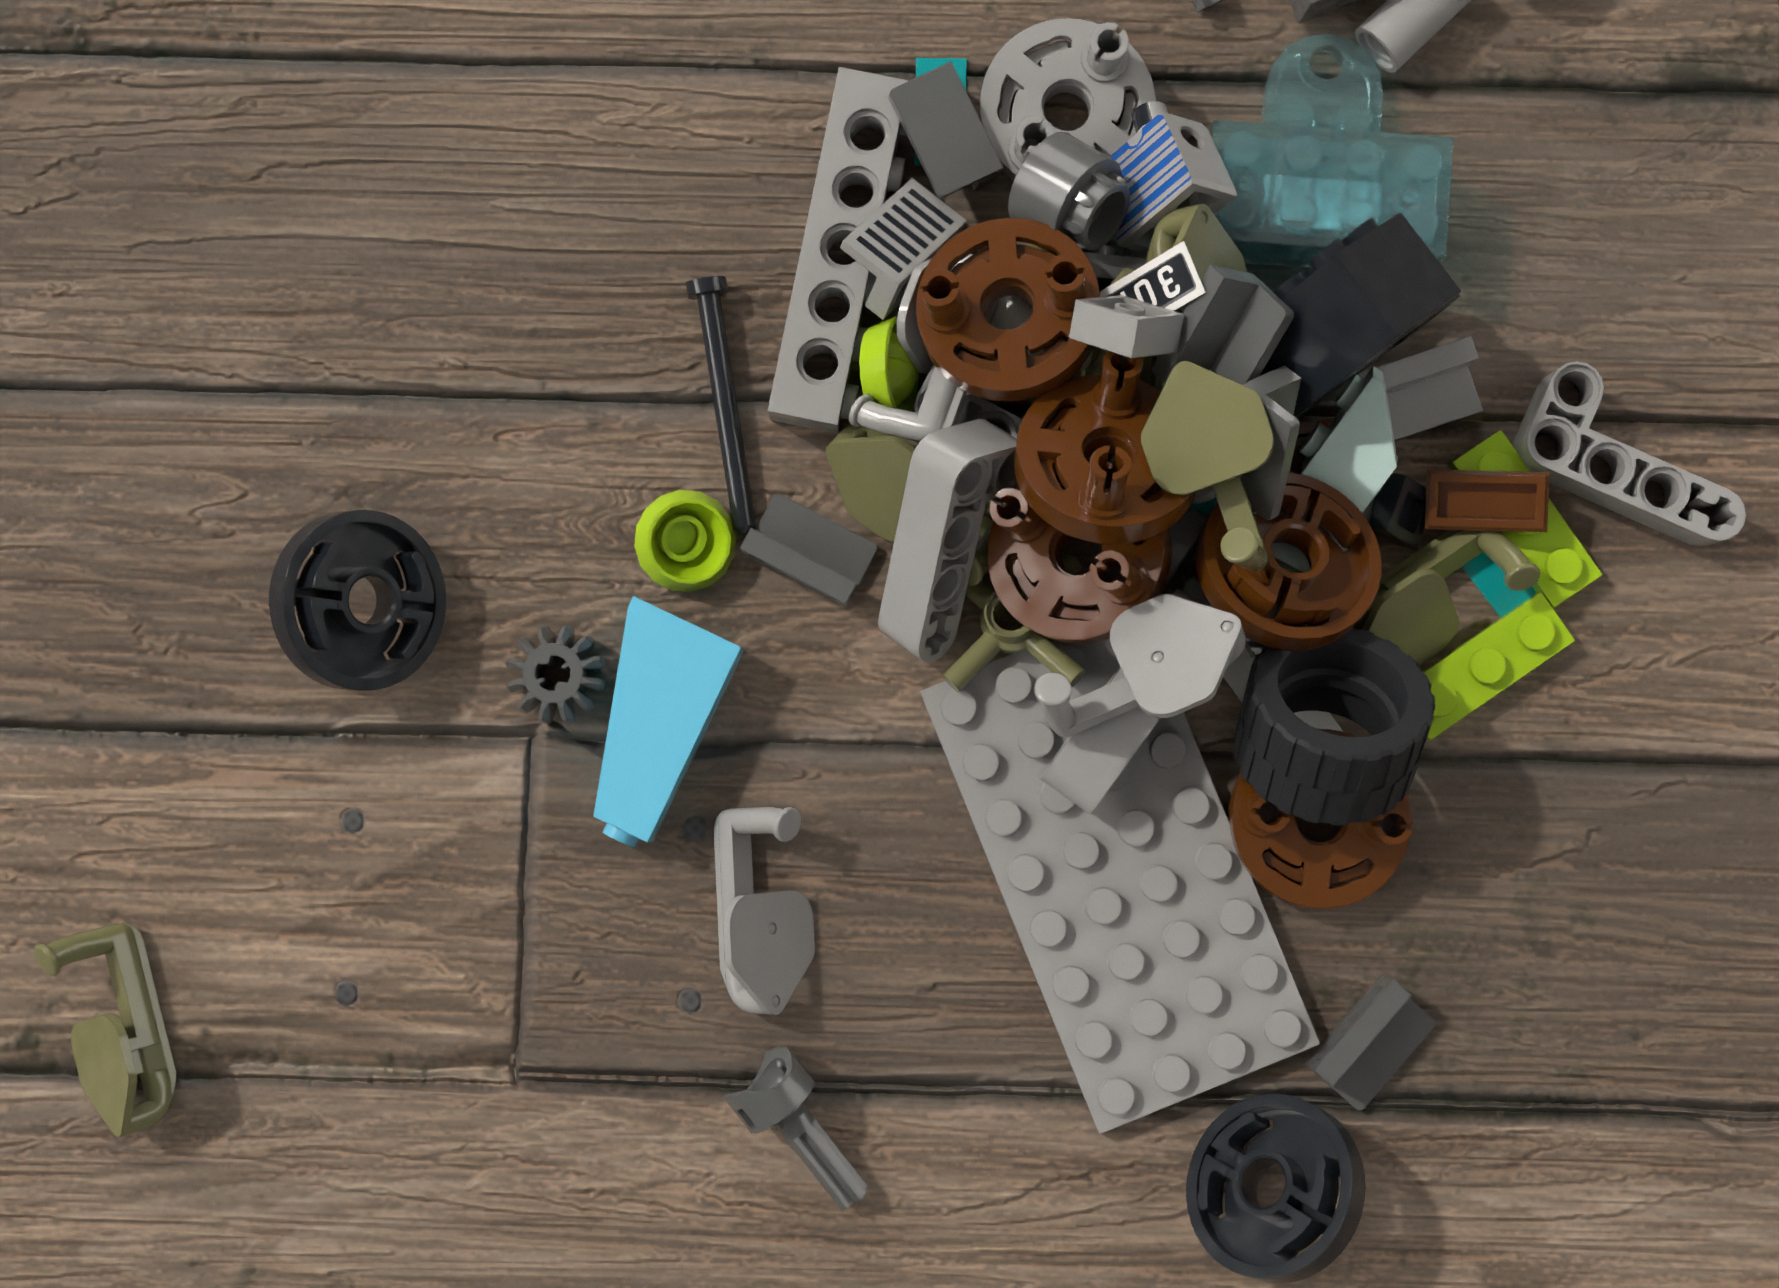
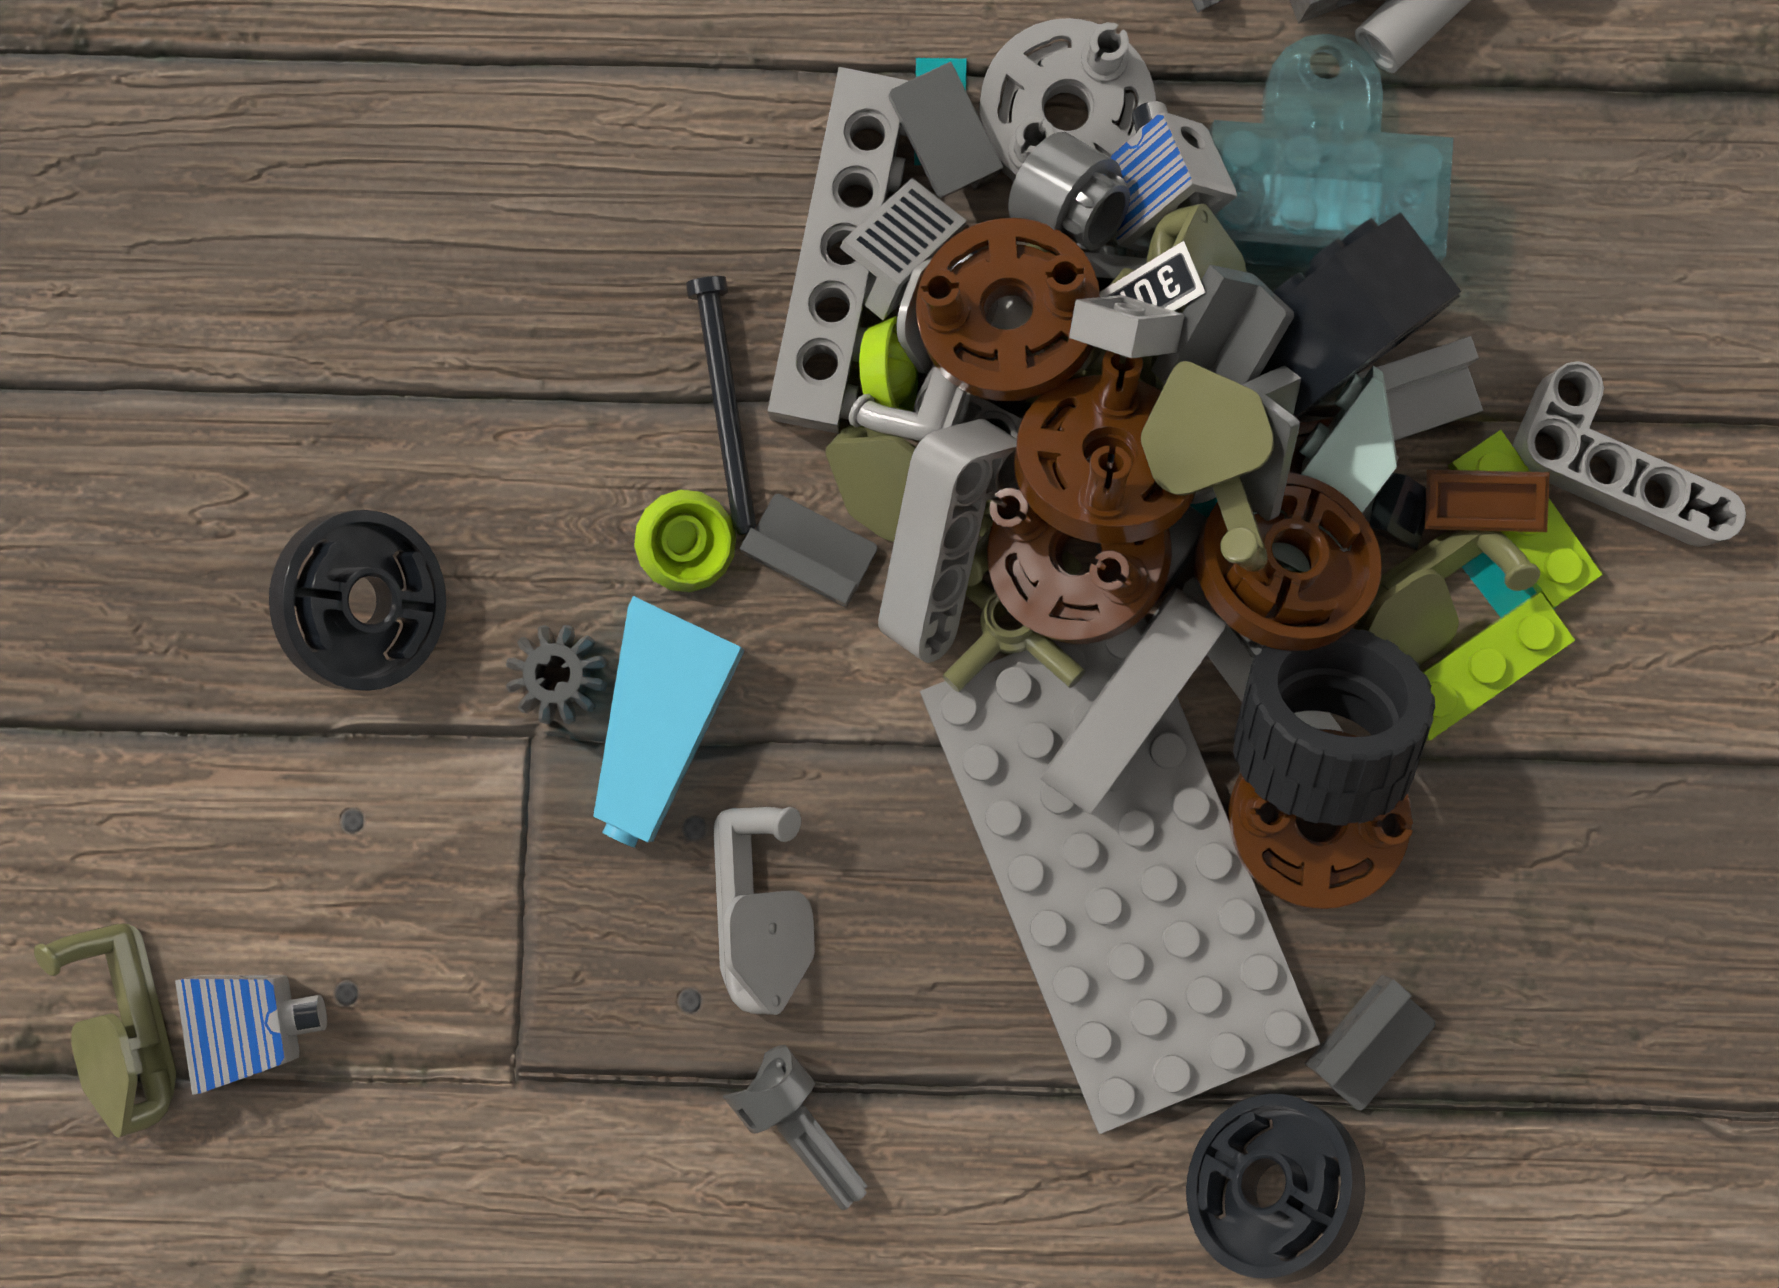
(242, 1025): none -> torso
(1170, 663): light grey piece -> none

